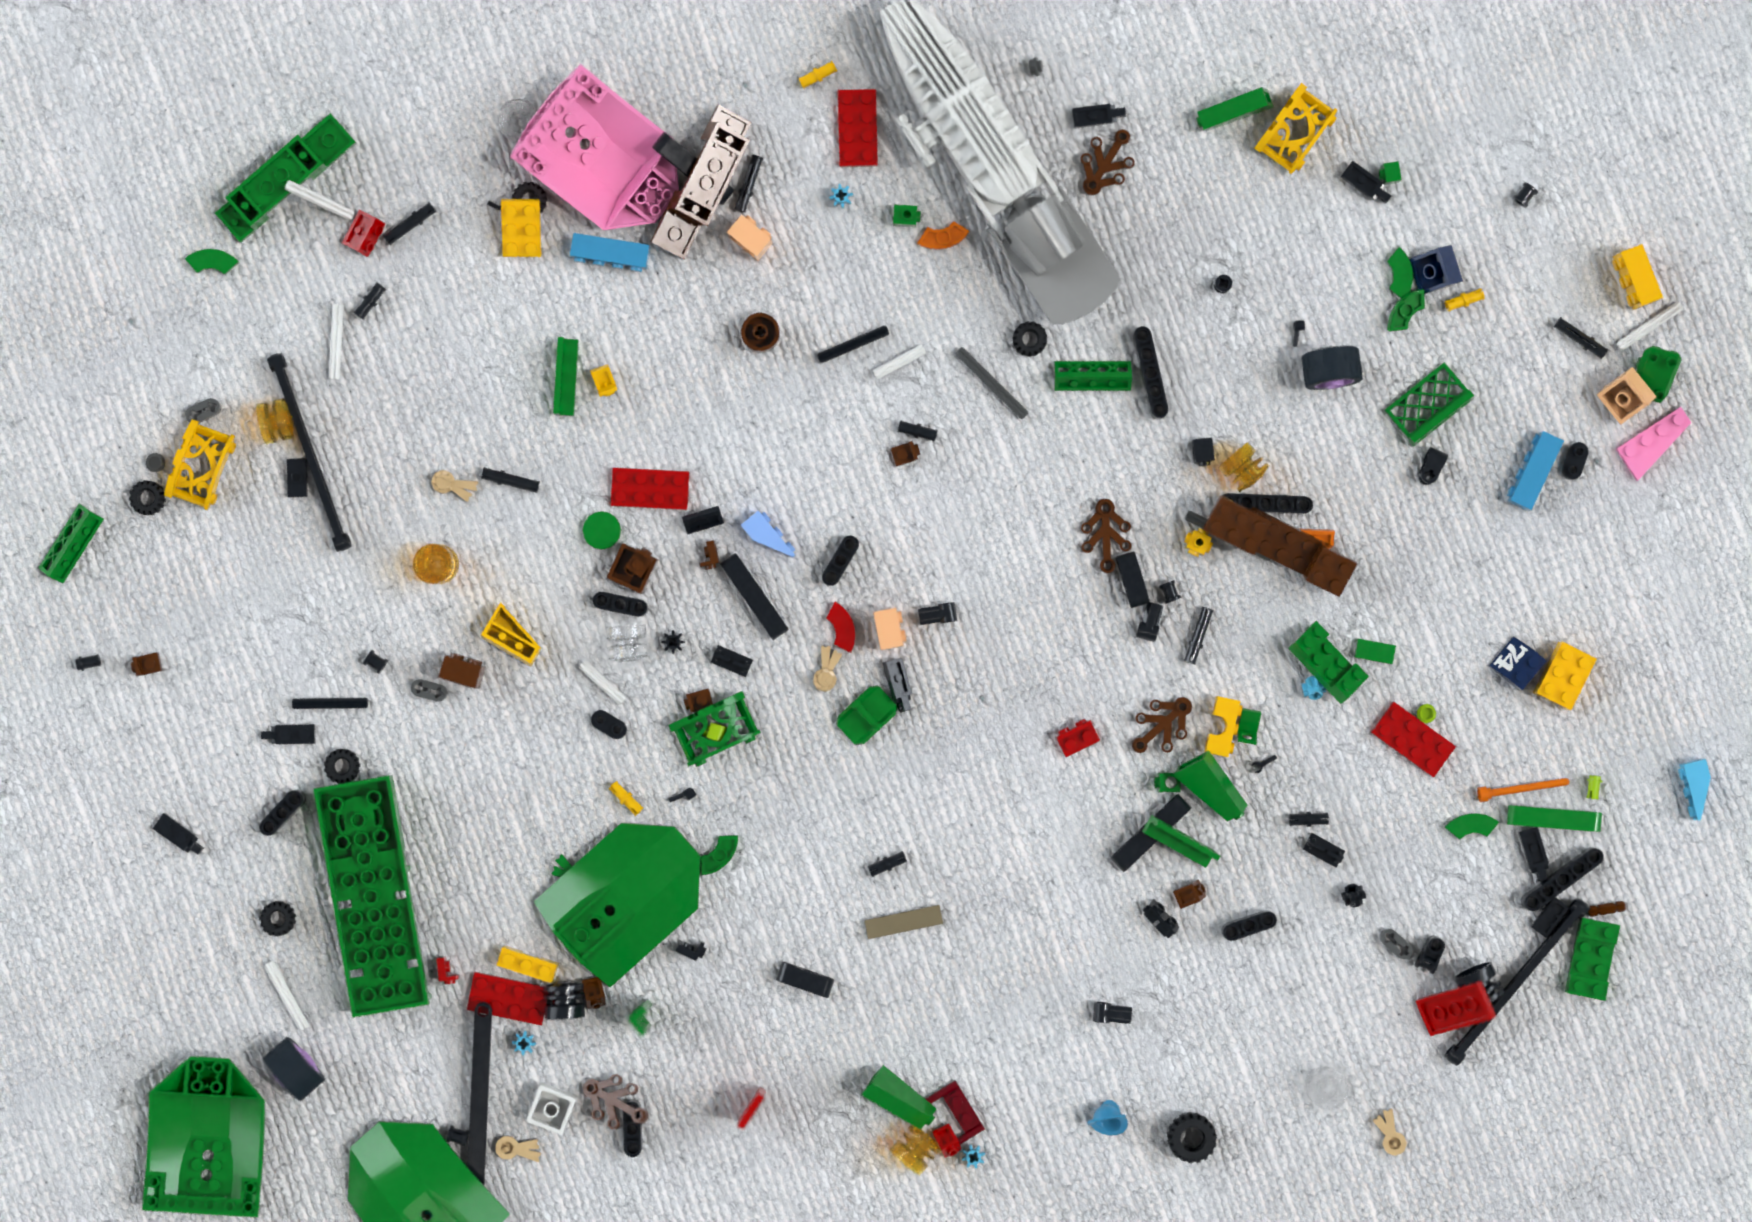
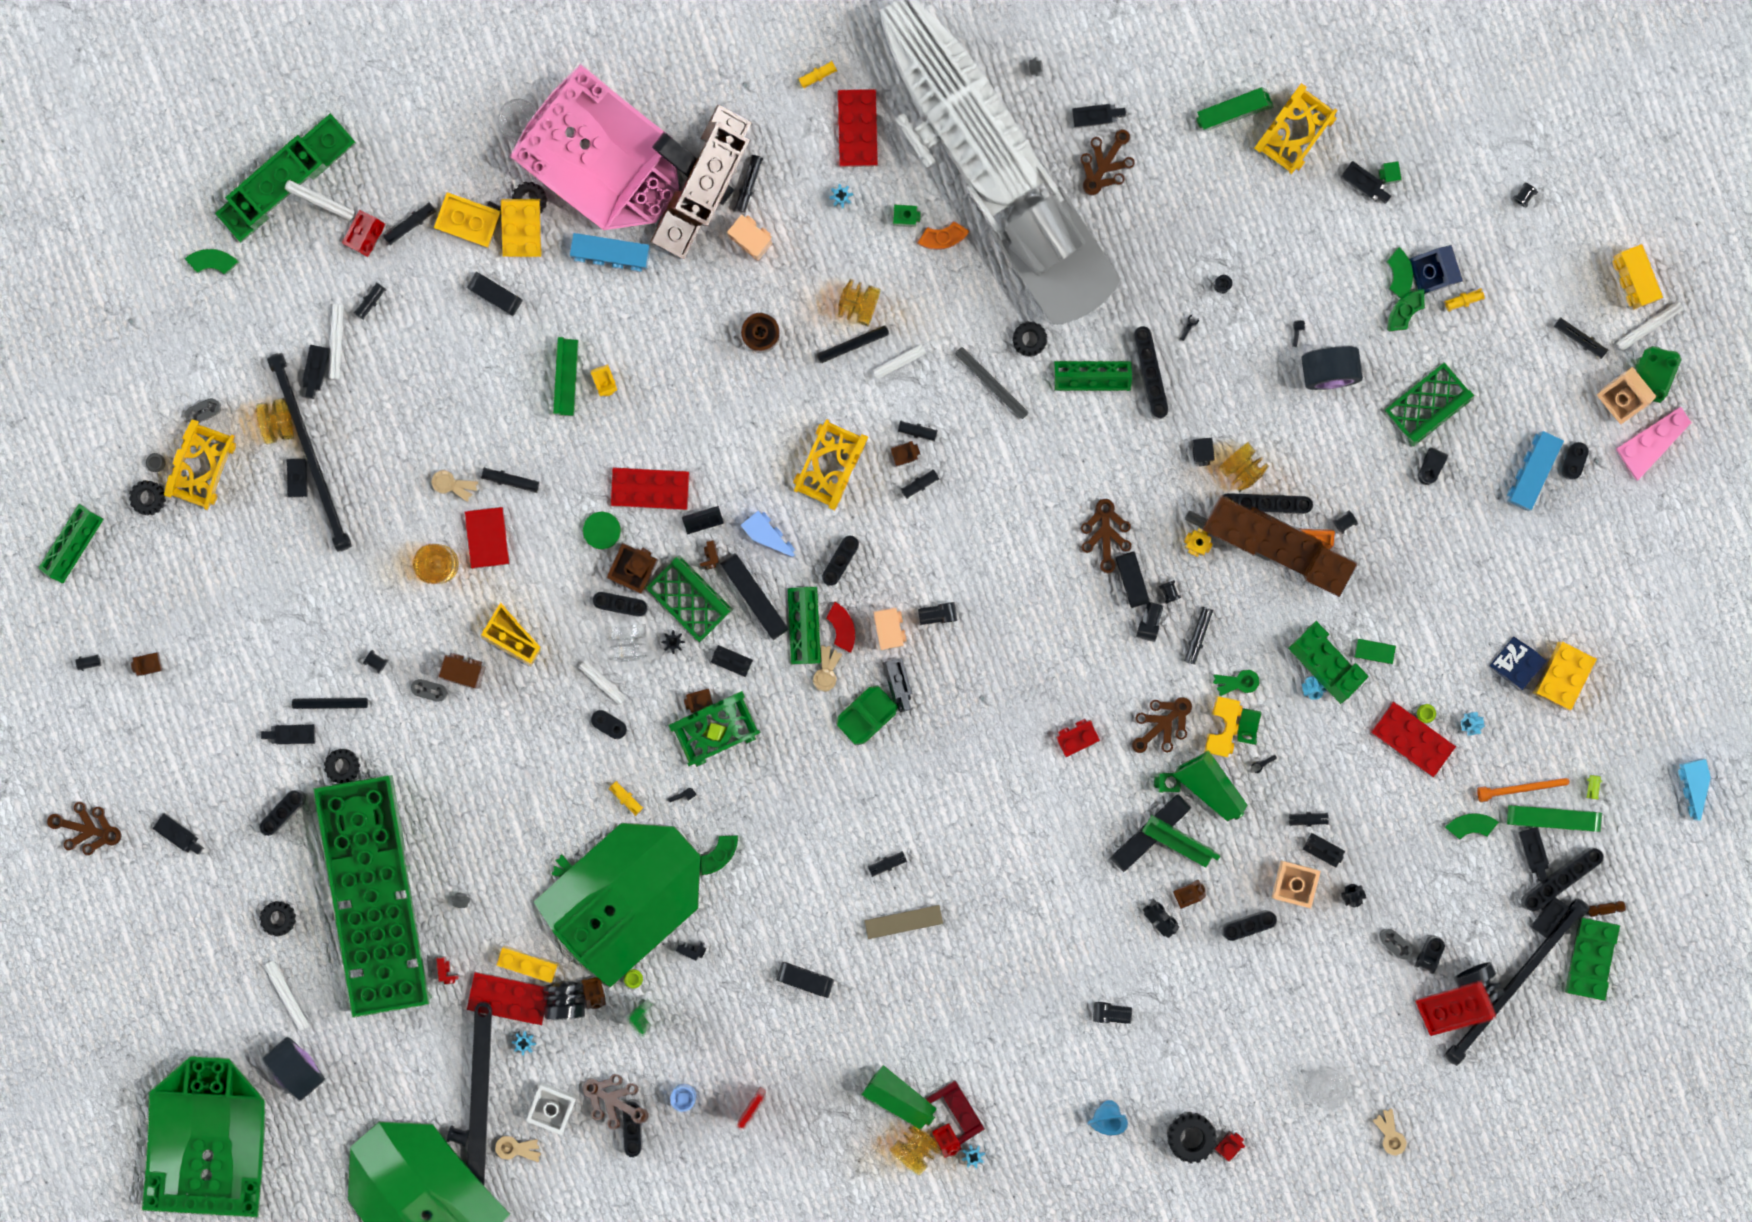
(88, 829): none -> reddish brown plant
(315, 370): none -> black hinge
(460, 900): none -> dark grey plate
(467, 220): none -> yellow plate
(487, 537): none -> red tile
(494, 293): none -> black beam
(633, 978): none -> lime plate
(683, 1097): none -> light blue wheel
(701, 586): none -> green fence
(807, 625): none -> green fence
(853, 450): none -> yellow fence
(858, 302): none -> clear yellow wheel
(920, 484): none -> black pin
(1189, 326): none -> black hand
(1230, 1145): none -> red bracket
(1246, 681): none -> green piece
(1295, 884): none -> light nougat brick
(1345, 522): none -> black bush
(1472, 723): none -> medium azure gear

